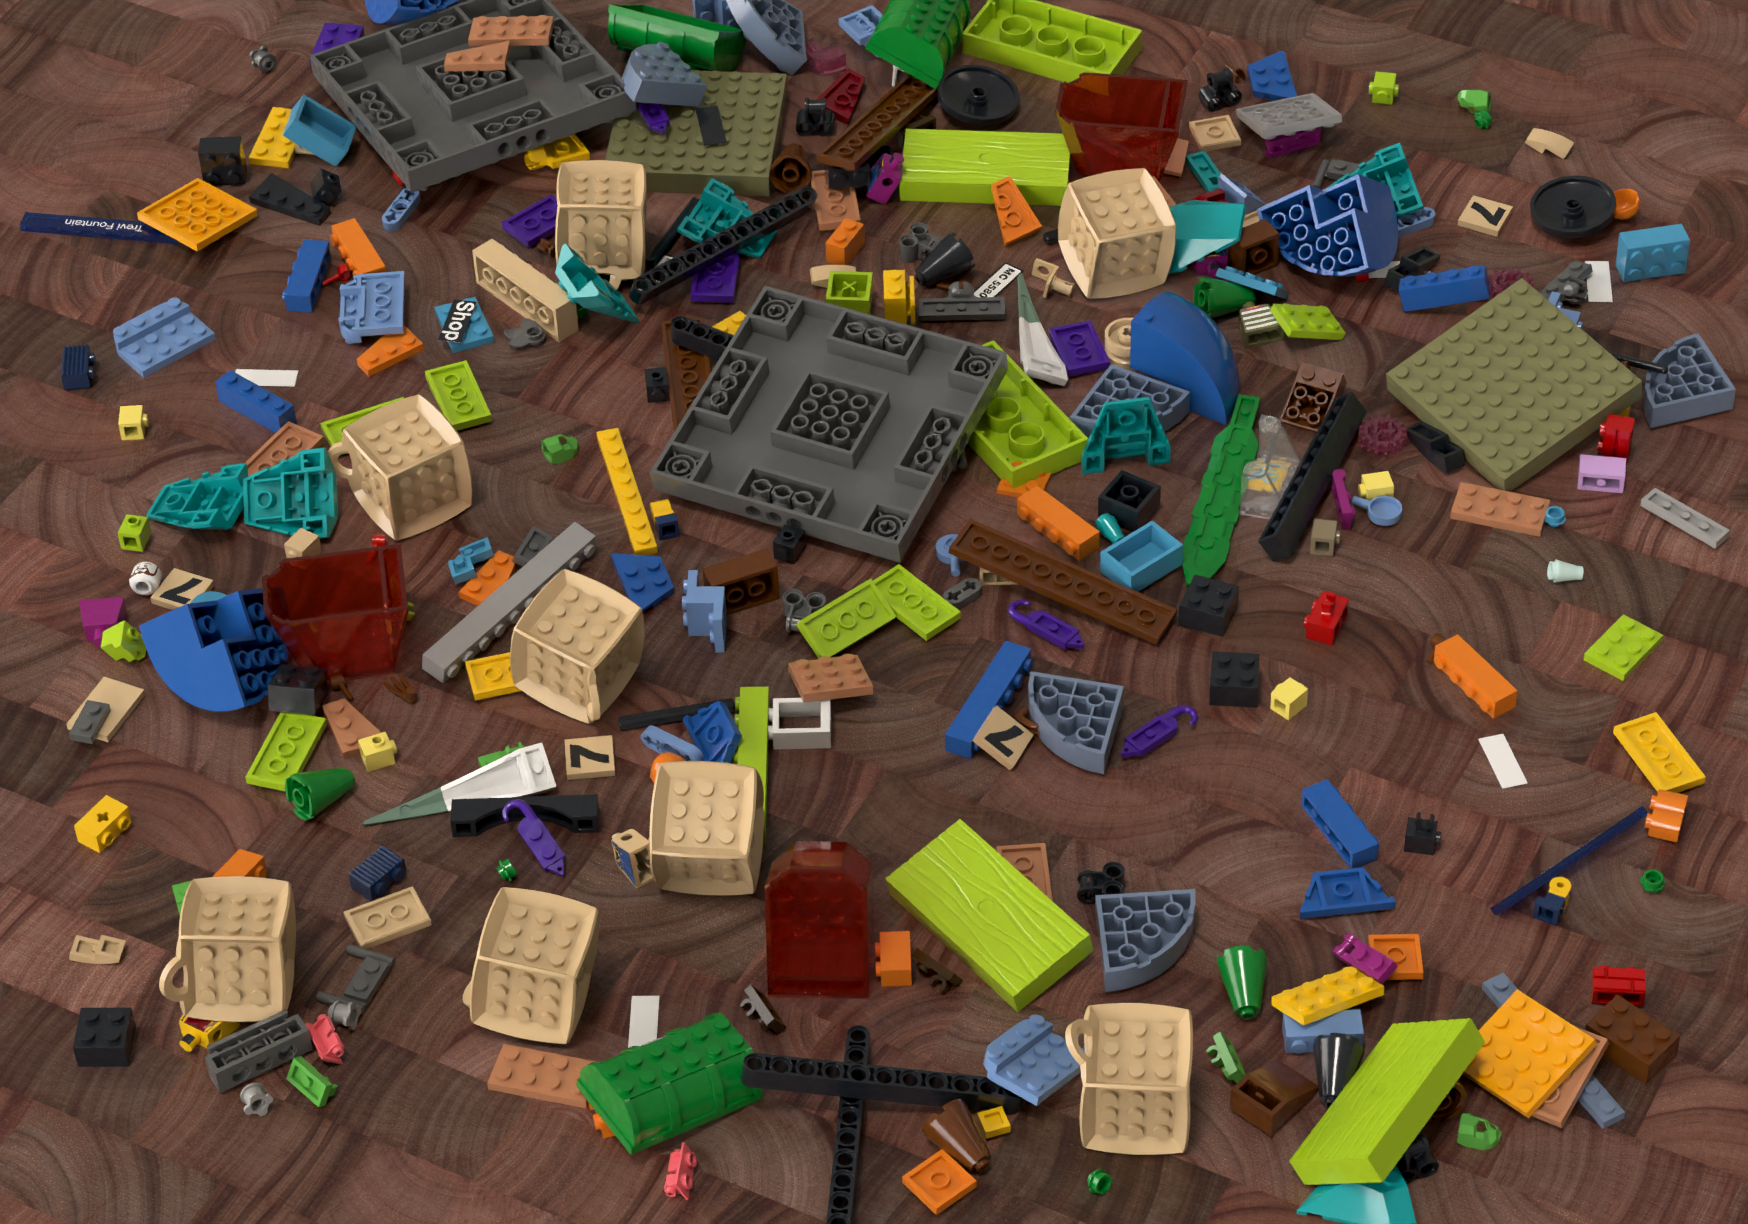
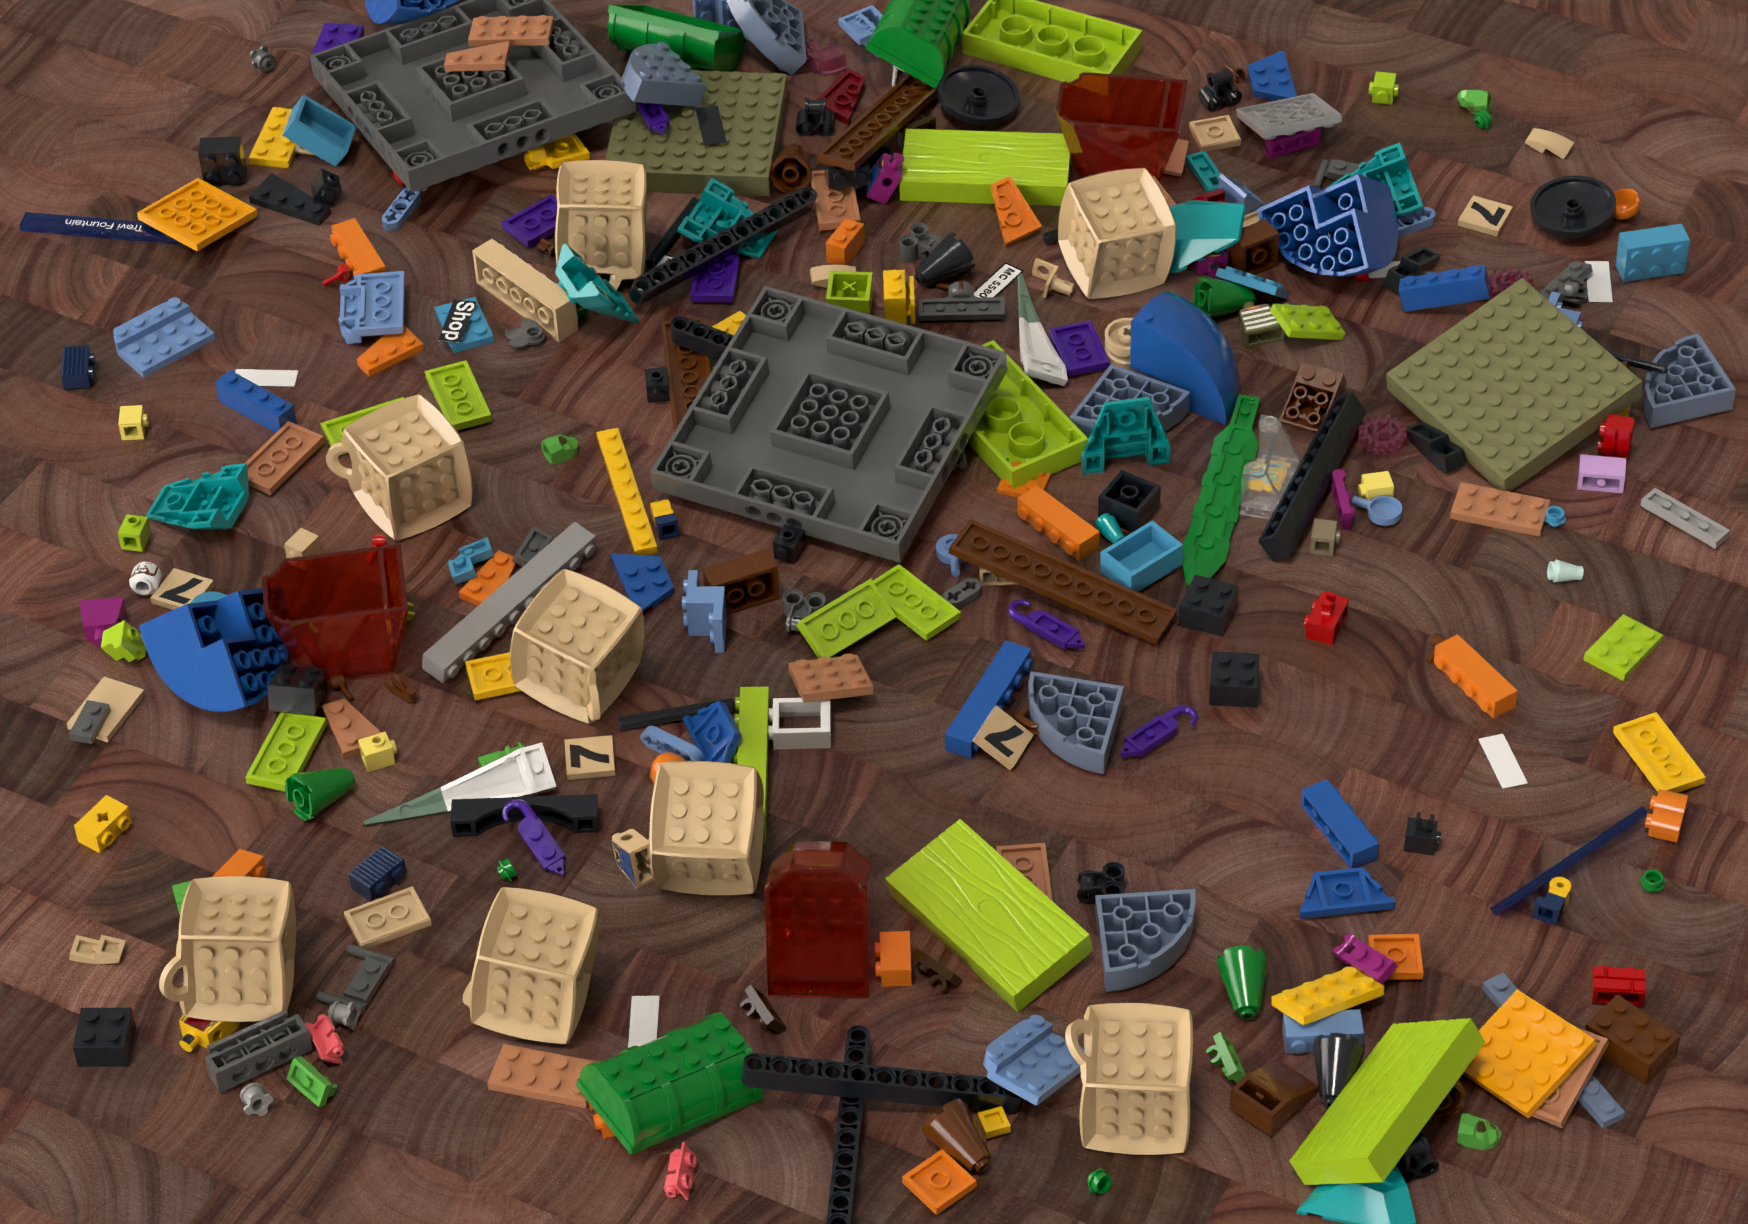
(294, 495): teal wedge -> none
(307, 276): blue brick -> none
(1289, 698): light yellow brick -> none

